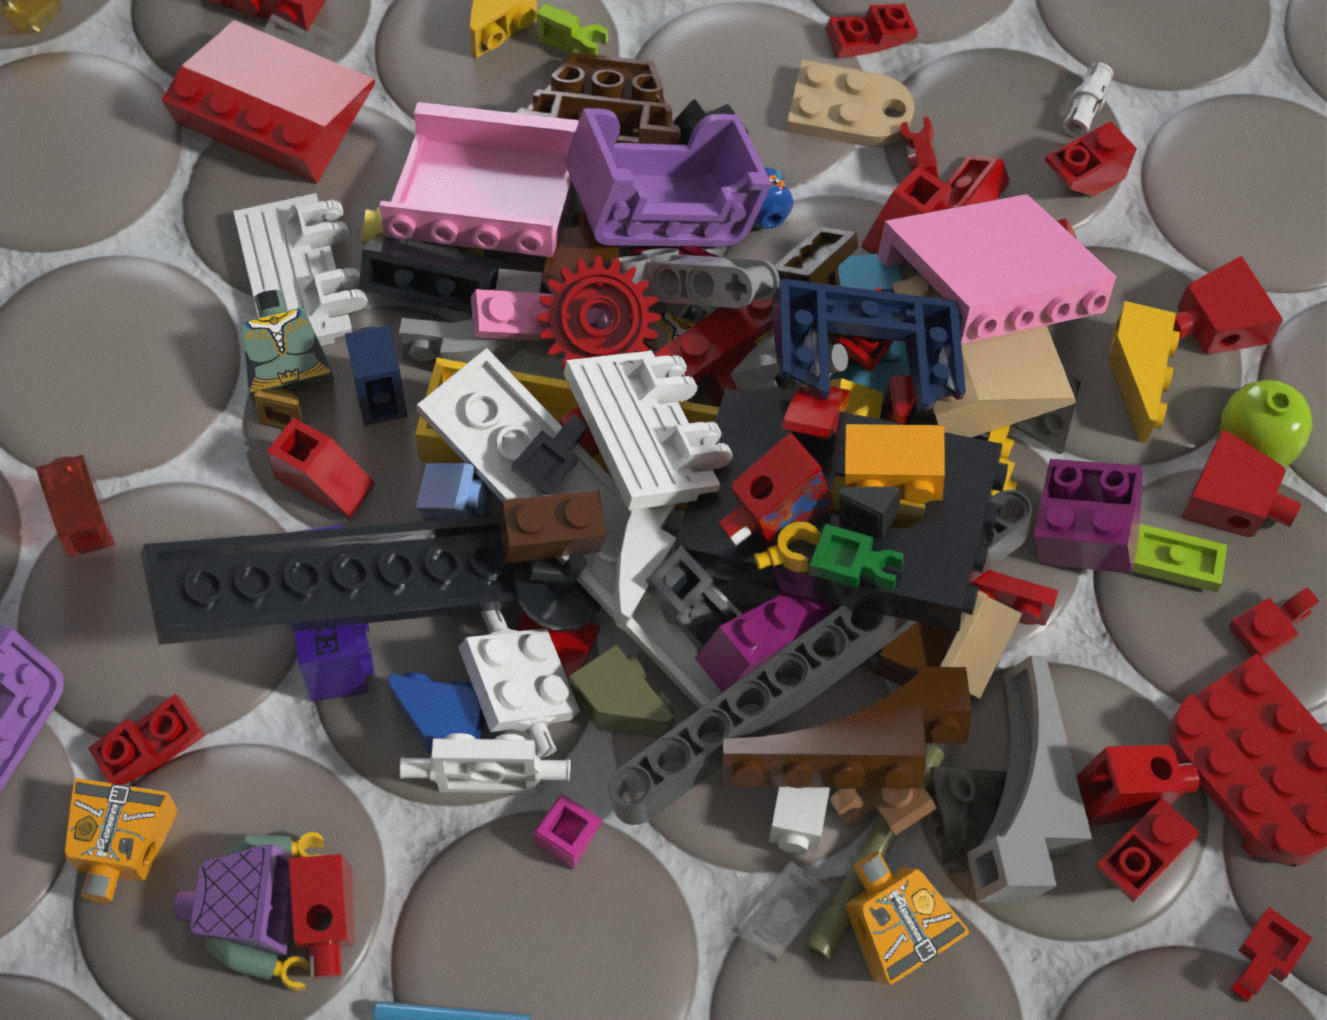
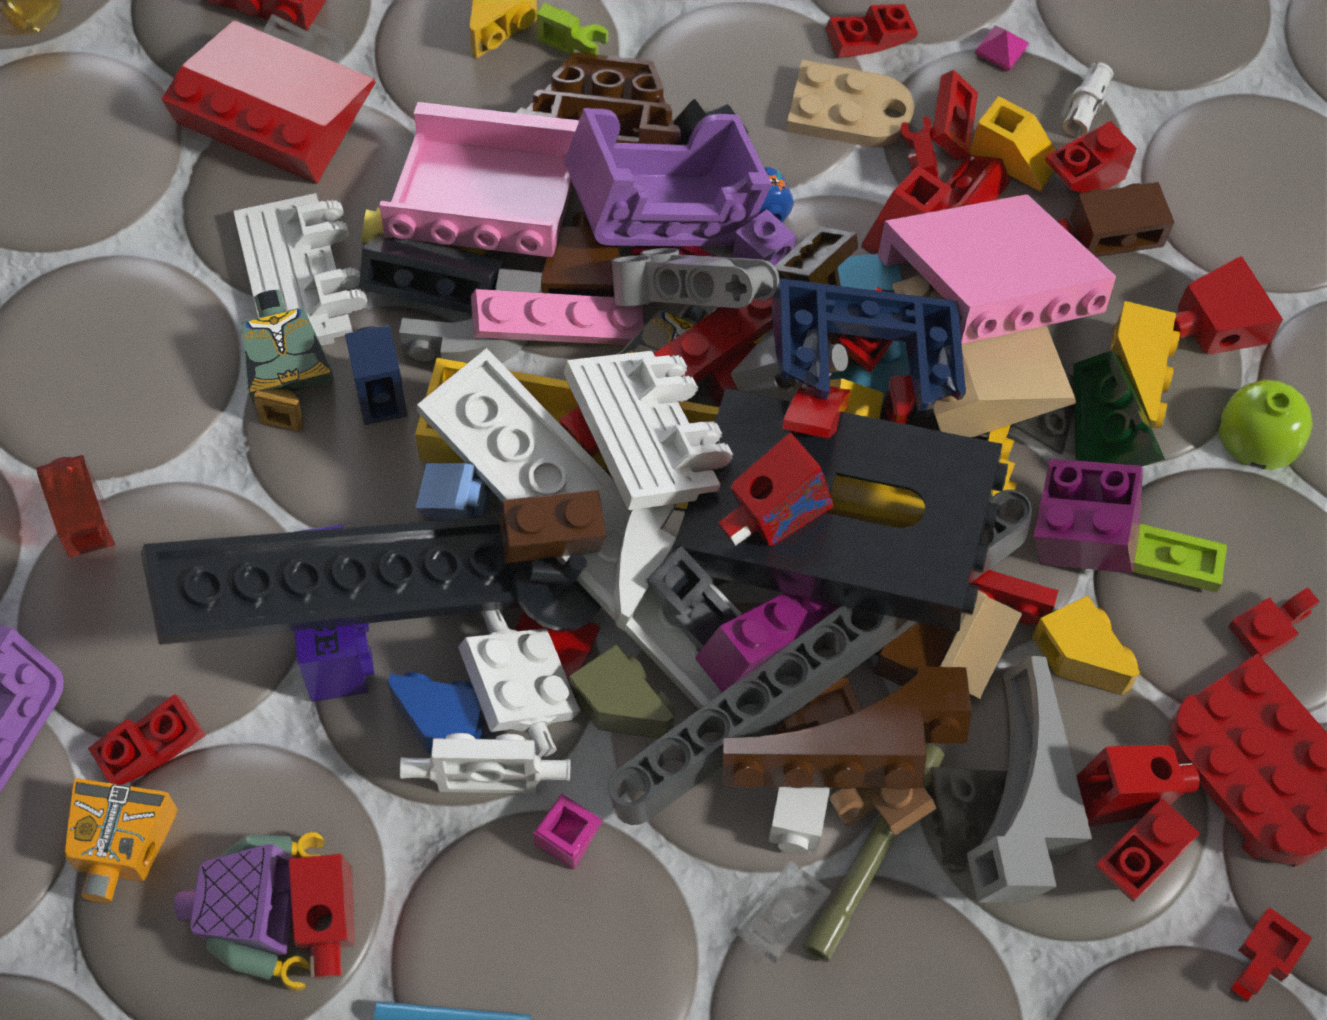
(318, 468): red slope -> none
(549, 459): black plate -> none
(602, 290): red gear -> none
(764, 239): none -> medium lavender brick
(781, 554): yellow piece -> none
(828, 706): none -> dark orange plate
(848, 556): green plate -> none
(869, 508): pearl dark grey slope -> none
(897, 457): light orange brick -> none
(899, 919): light orange torso -> none
(954, 115): none -> red plate
(1001, 48): none -> dark pink slope
(1018, 139): none -> yellow slope
(1084, 648): none -> yellow slope
(1110, 416): none -> dark green wing
(1122, 219): none -> reddish brown brick
(1239, 490): red torso -> none

